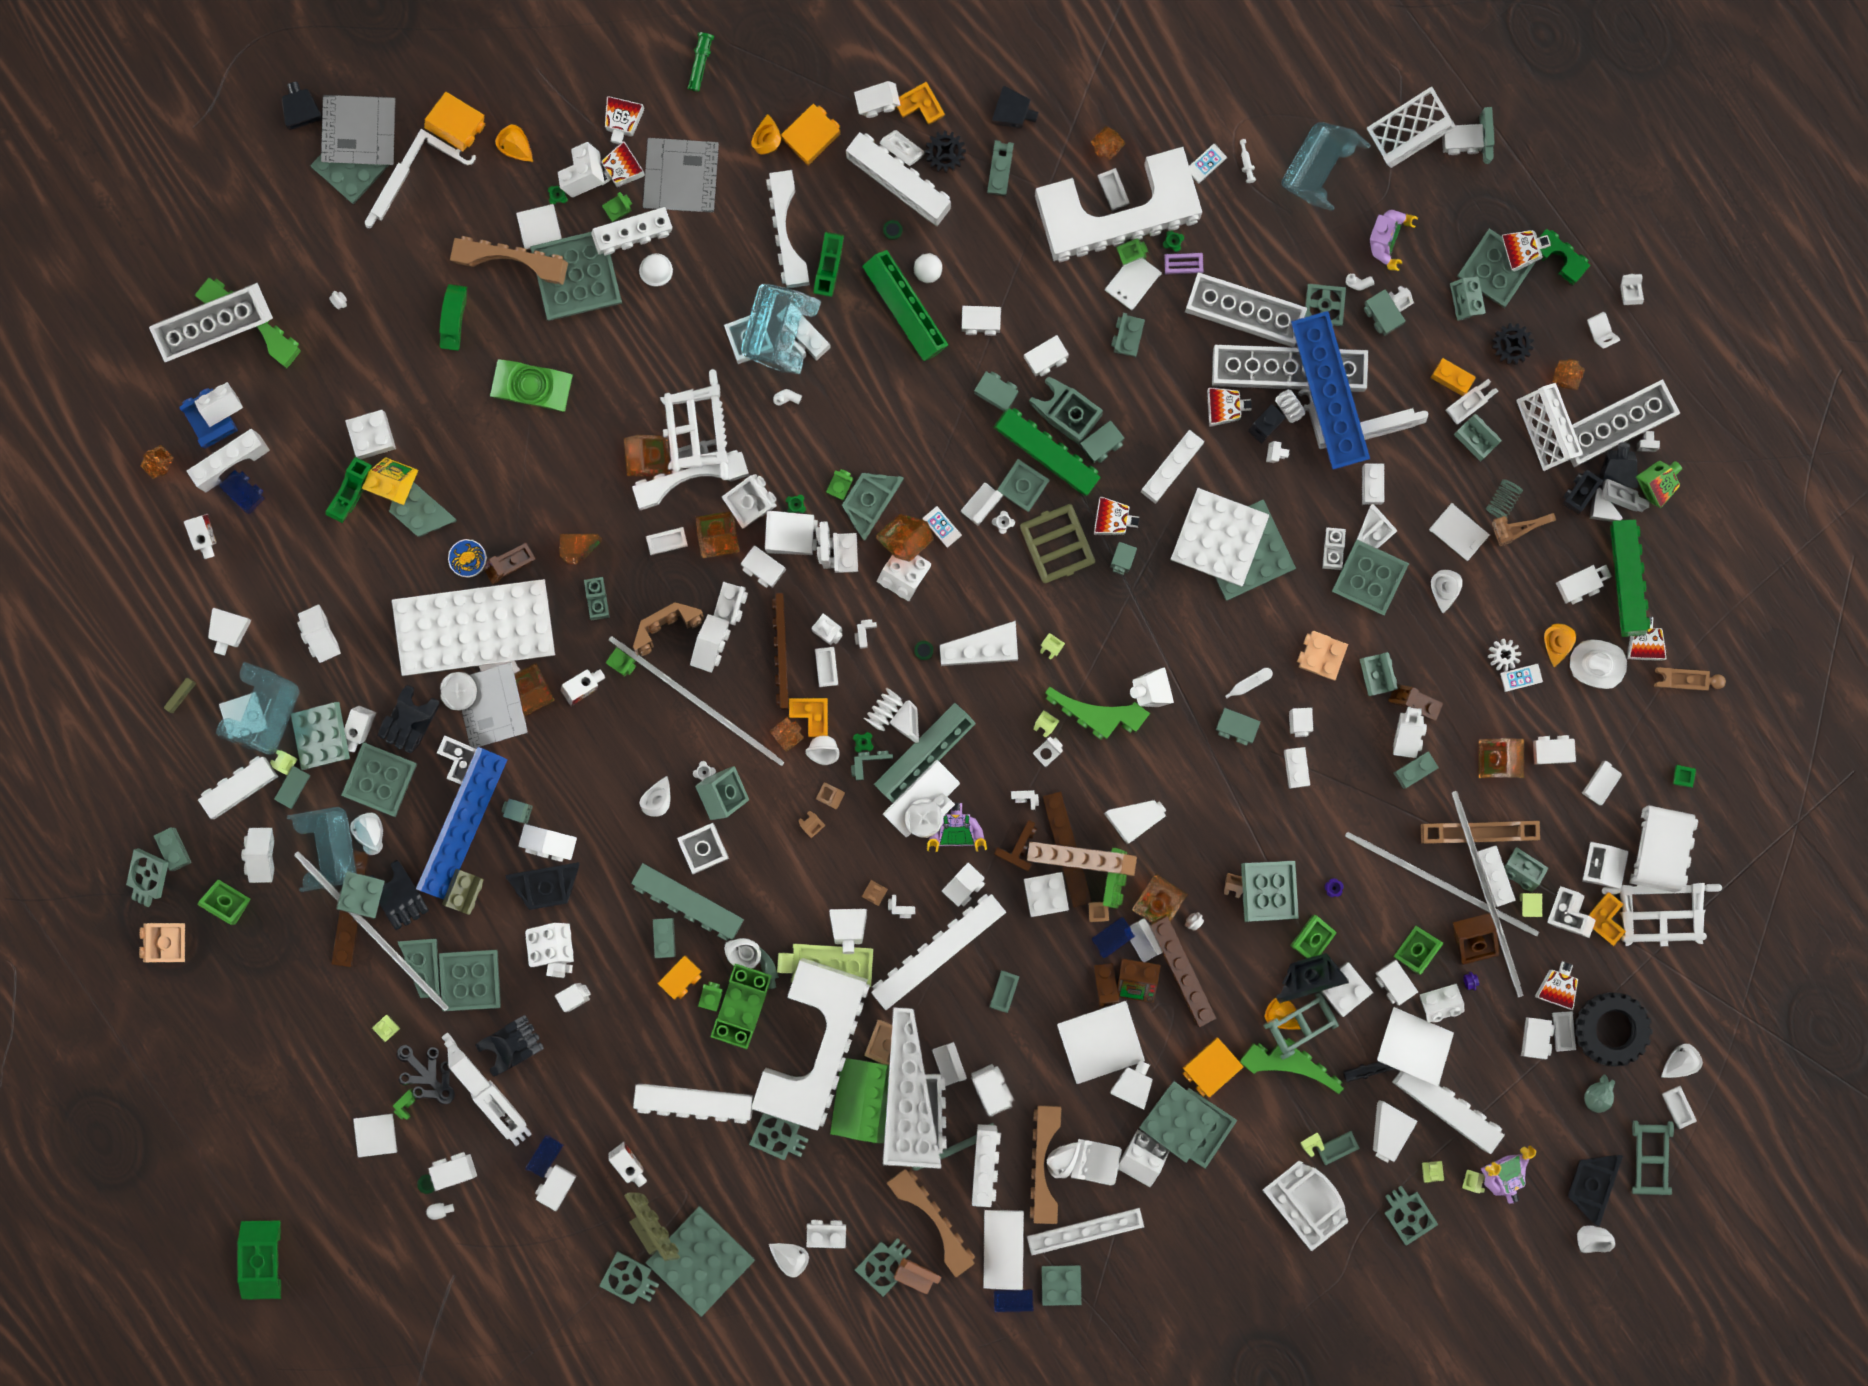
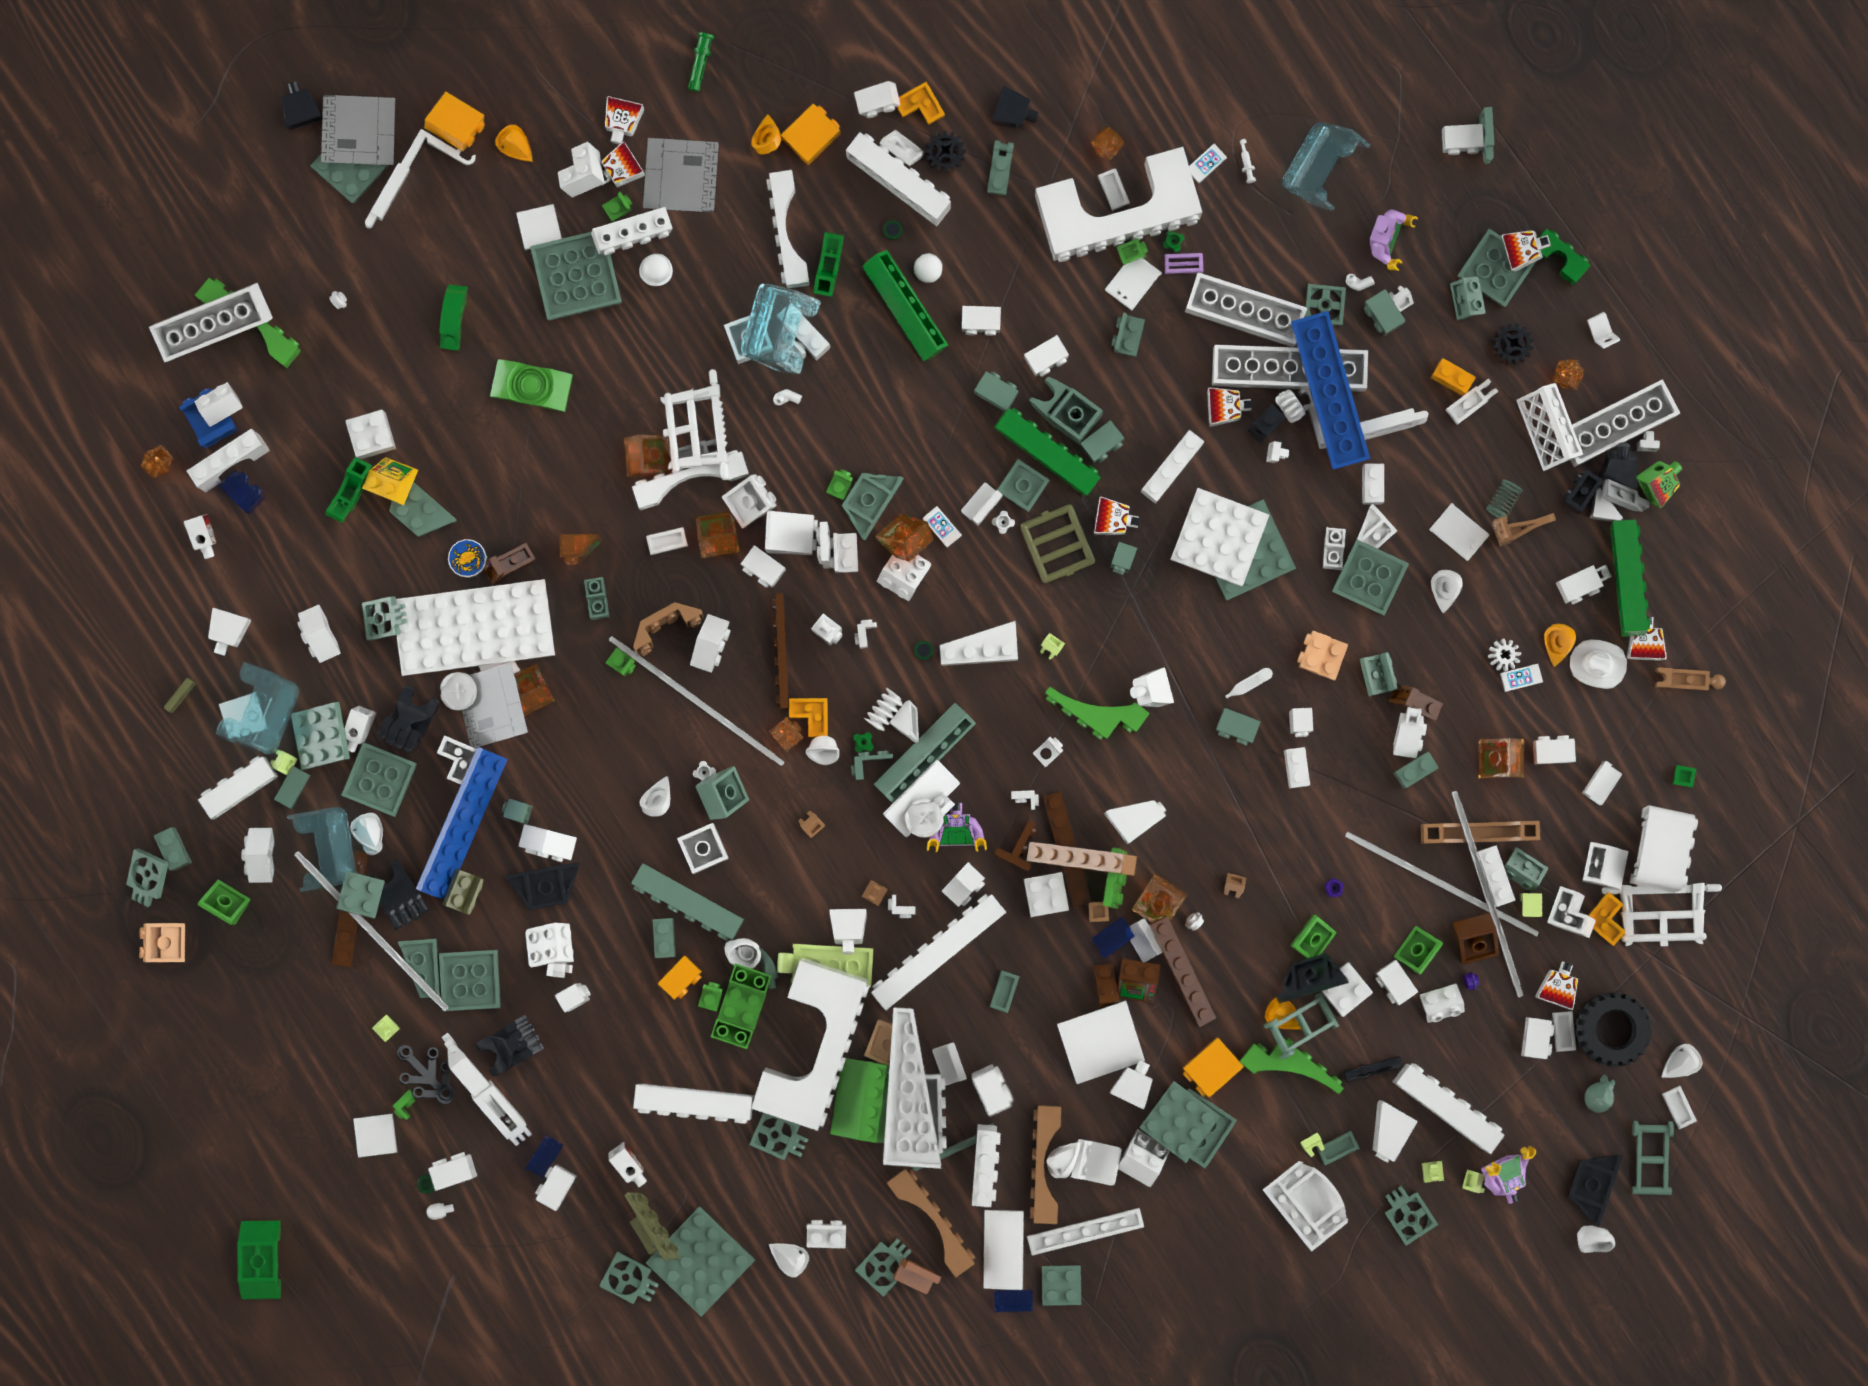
(394, 616): none -> sand green piece
(473, 253): medium nougat arch -> none
(553, 190): green plate -> none
(575, 691): white torso -> none
(730, 602): white bracket -> none
(796, 499): green plate -> none
(826, 667): white tile -> none
(830, 795): medium nougat slope -> none
(1046, 722): yellowish green tile -> none
(1269, 891): sand green plate -> none
(1415, 1046): white sticker -> none
(1422, 138): white fence -> none
(1478, 437): sand green bracket -> none
(1632, 289): white bracket -> none

